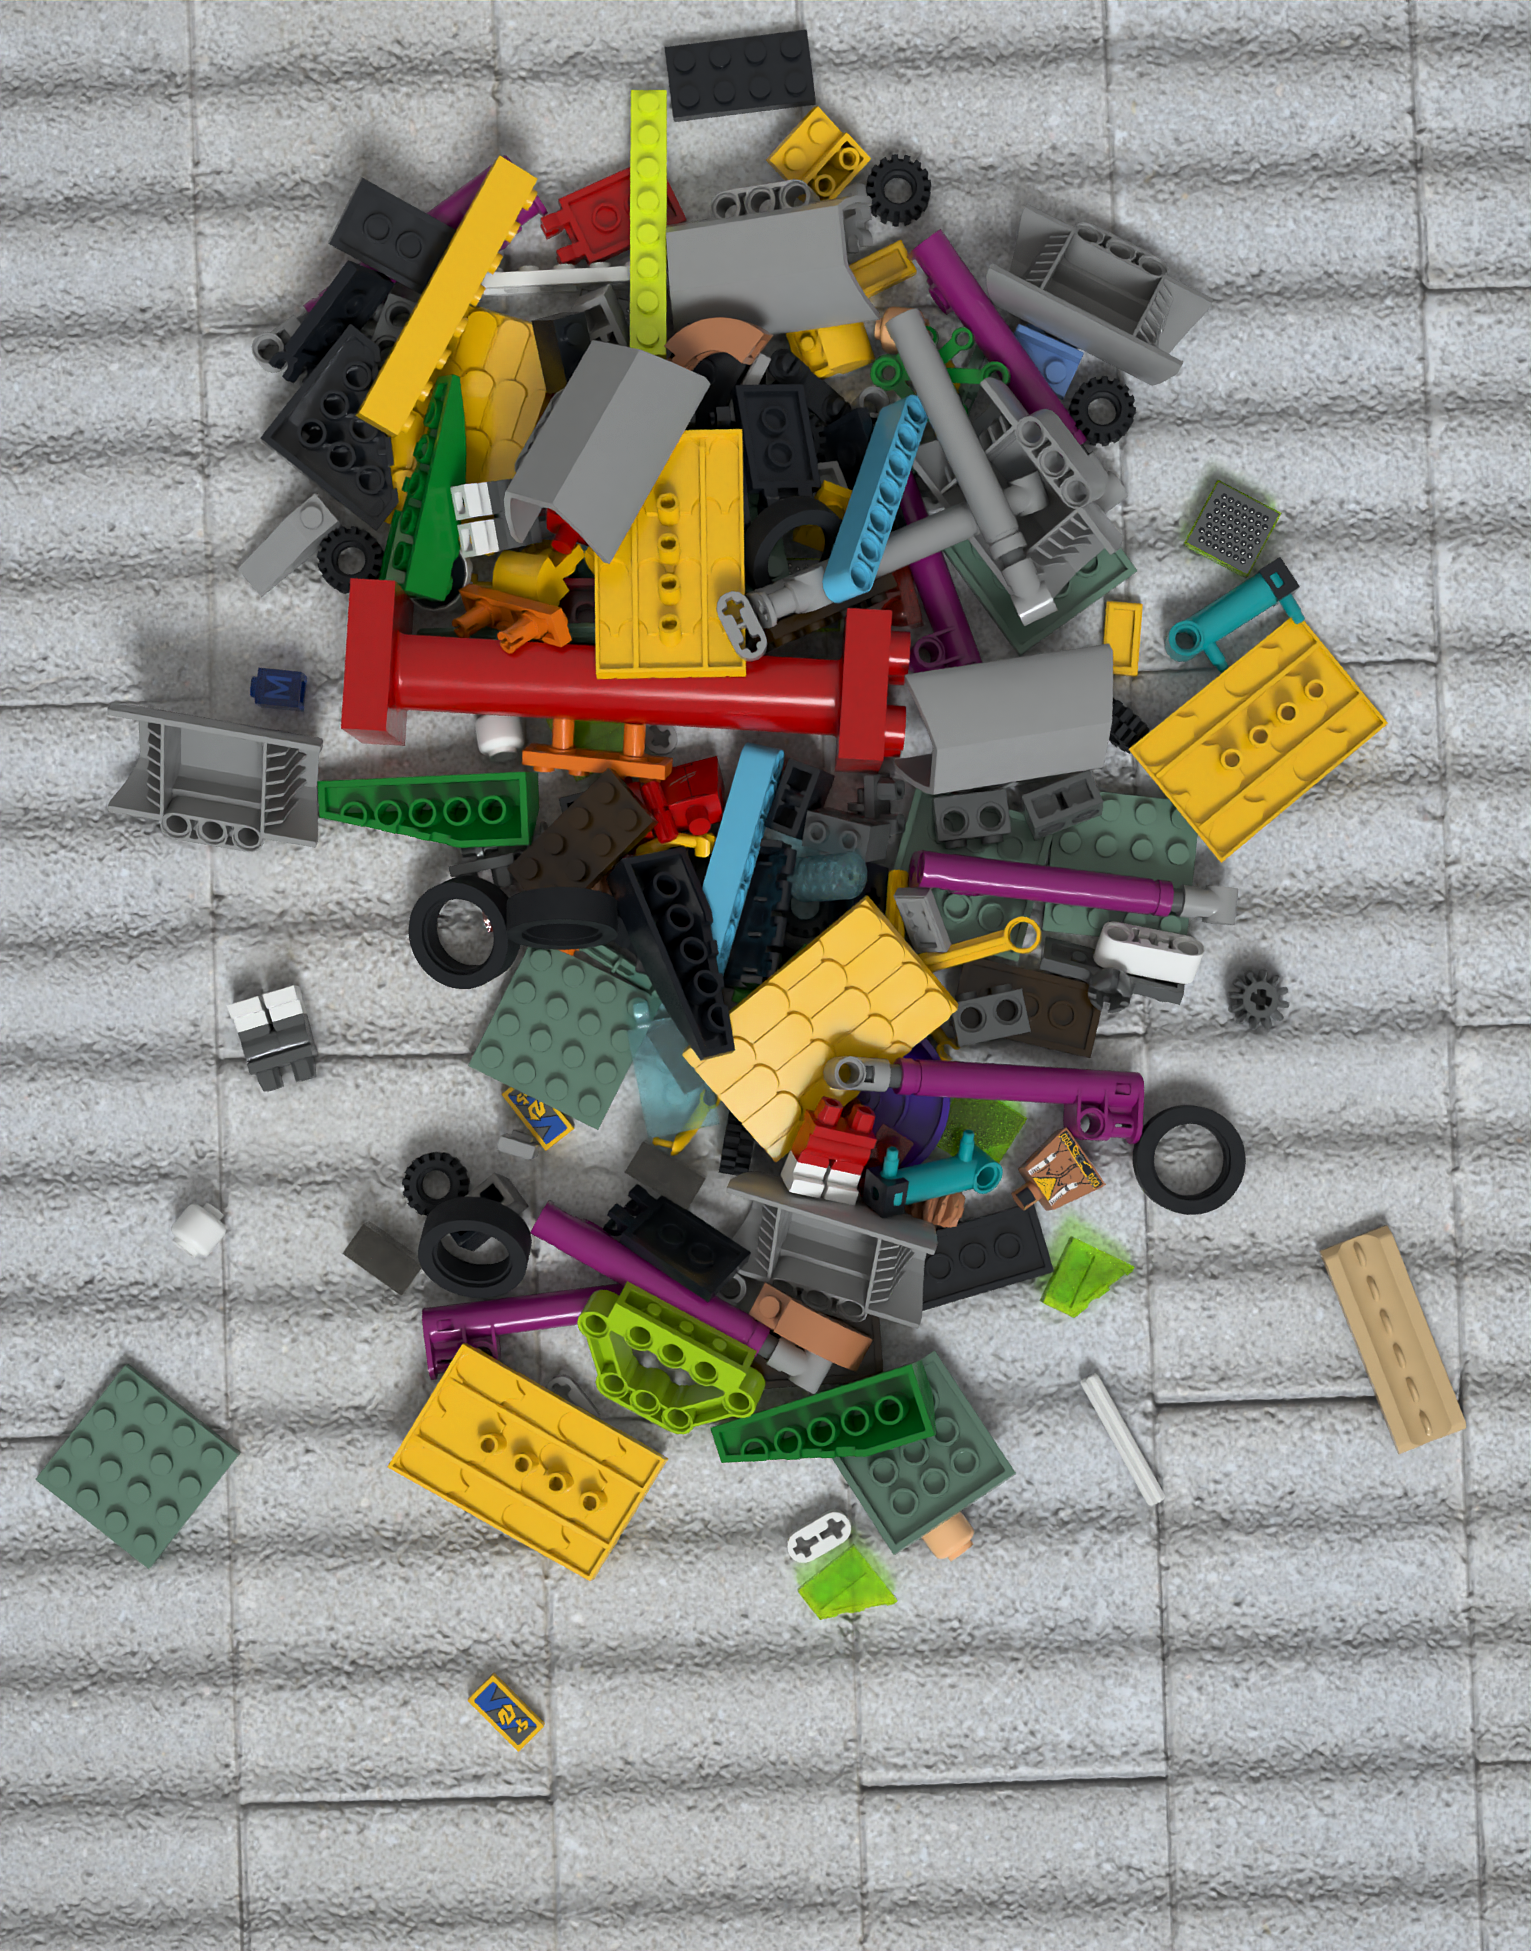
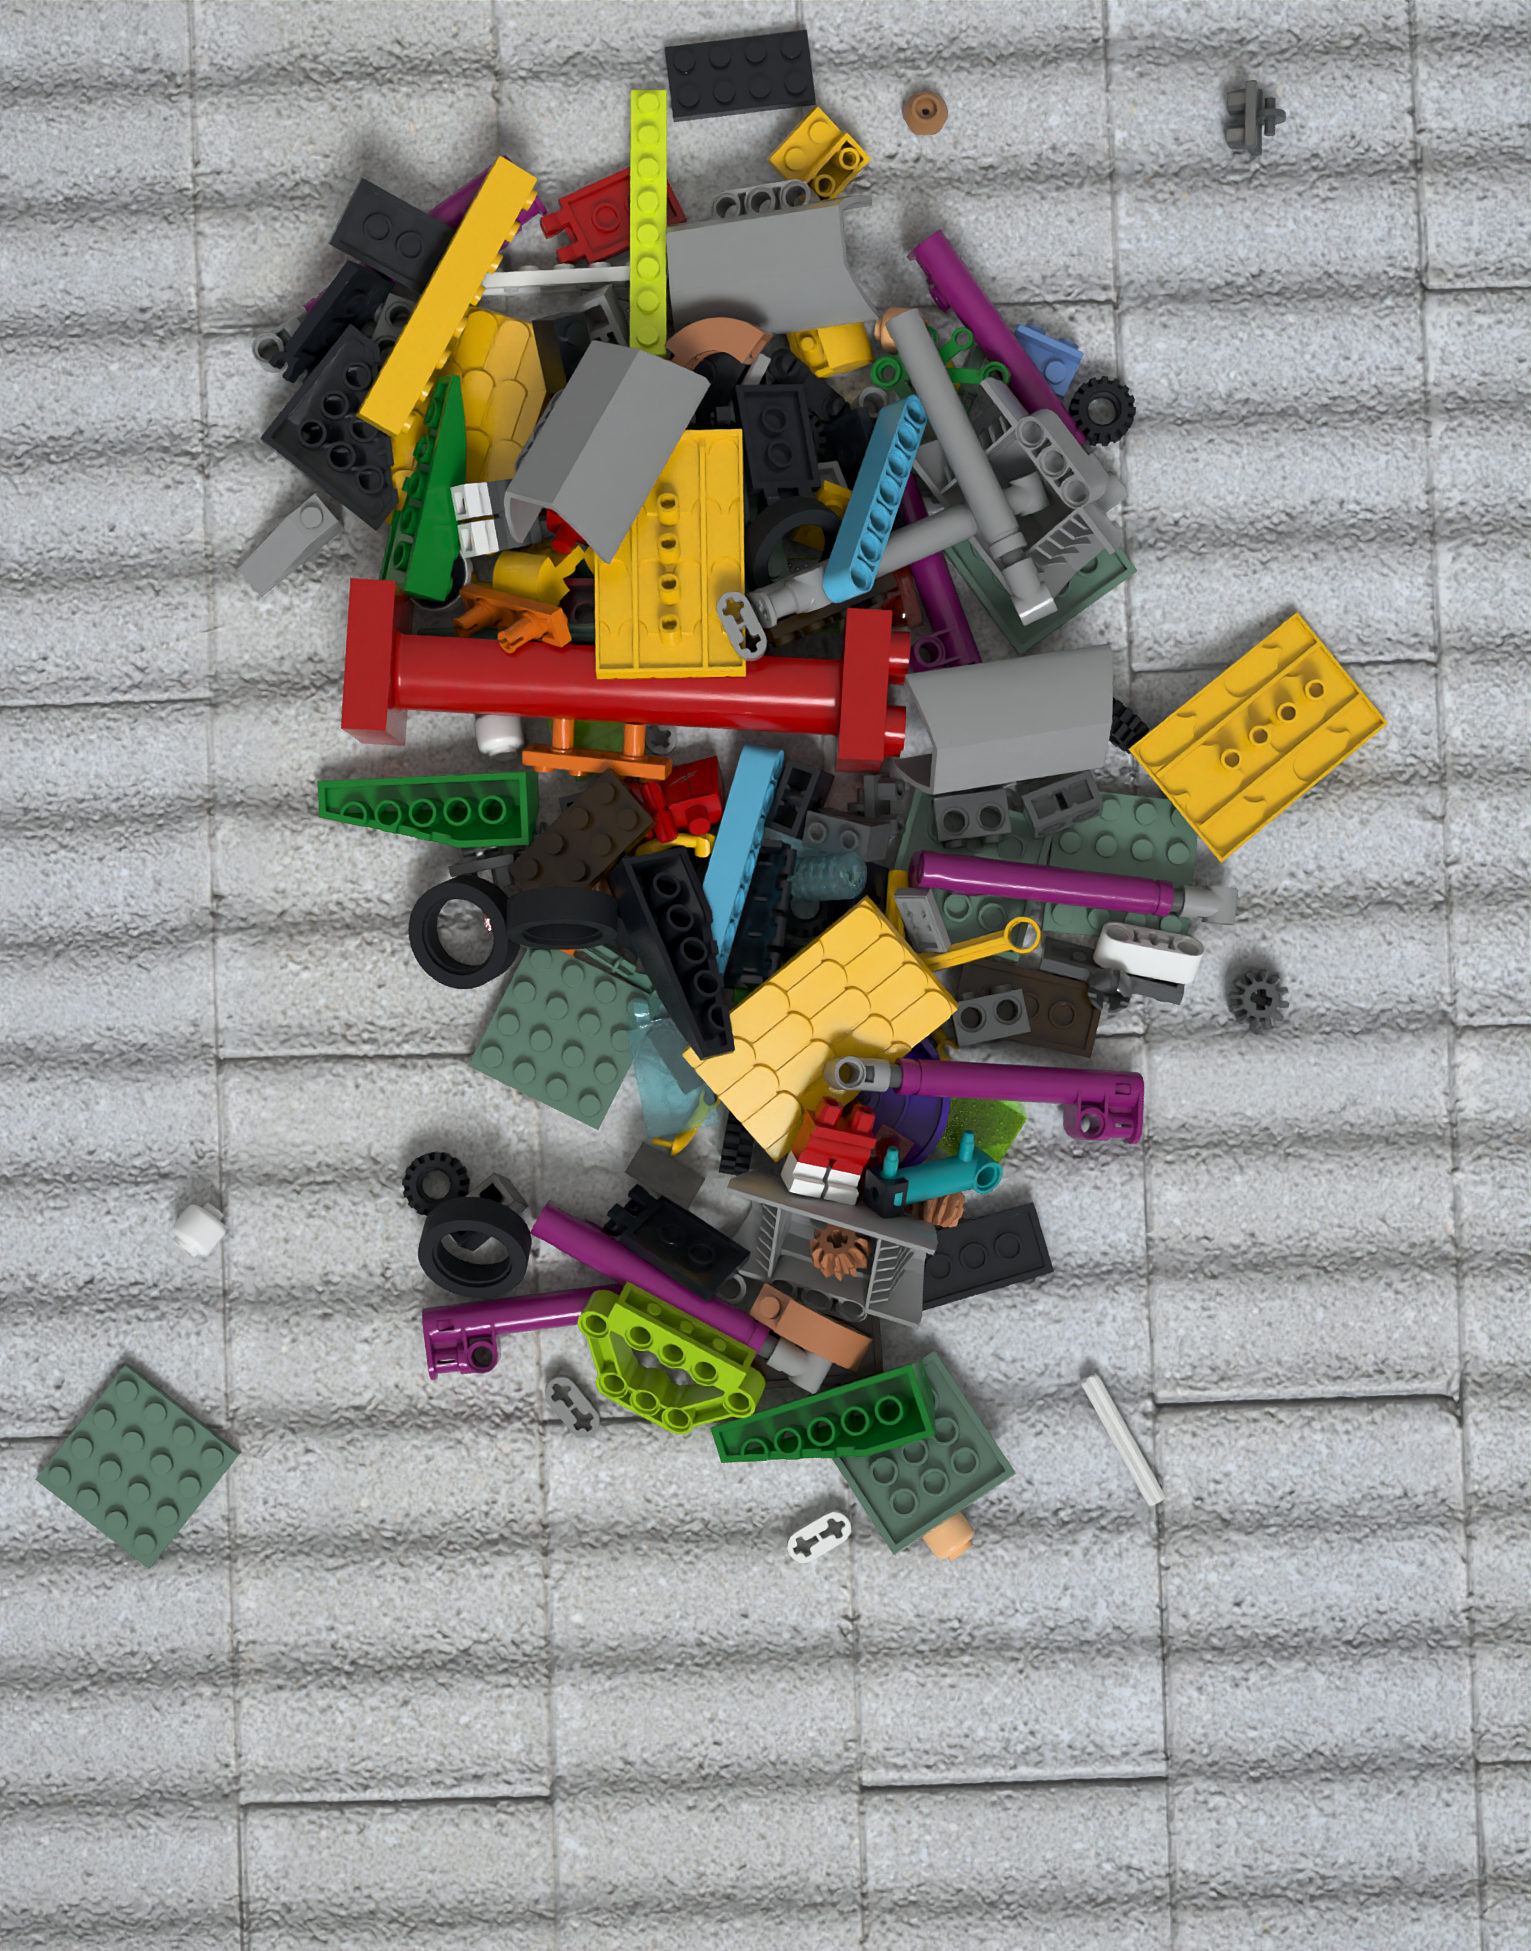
(221, 780): light grey panel -> none
(275, 1047): dark grey hips -> none
(279, 689): clear blue brick -> none
(339, 542): black tyre -> none
(384, 1258): clear smoke brick -> none
(506, 1712): tile -> none
(519, 1145): light grey plate -> none
(527, 1462): yellow piece -> none
(542, 1120): tile -> none
(839, 1251): none -> nougat gear
(845, 1586): clear neon green wing -> none
(855, 221): light grey plate -> none
(883, 269): yellow tile -> none
(908, 171): black tyre -> none
(925, 124): none -> medium nougat plate
(1056, 1174): nougat torso -> none
(1081, 1277): clear neon green wing -> none
(1097, 295): light grey panel -> none
(1123, 634): yellow tile -> none
(1232, 529): tile -> none
(1233, 1160): black tyre -> none
(1250, 102): none -> dark grey hips
(1265, 589): teal piece -> none
(1393, 1339): tan plate -> none

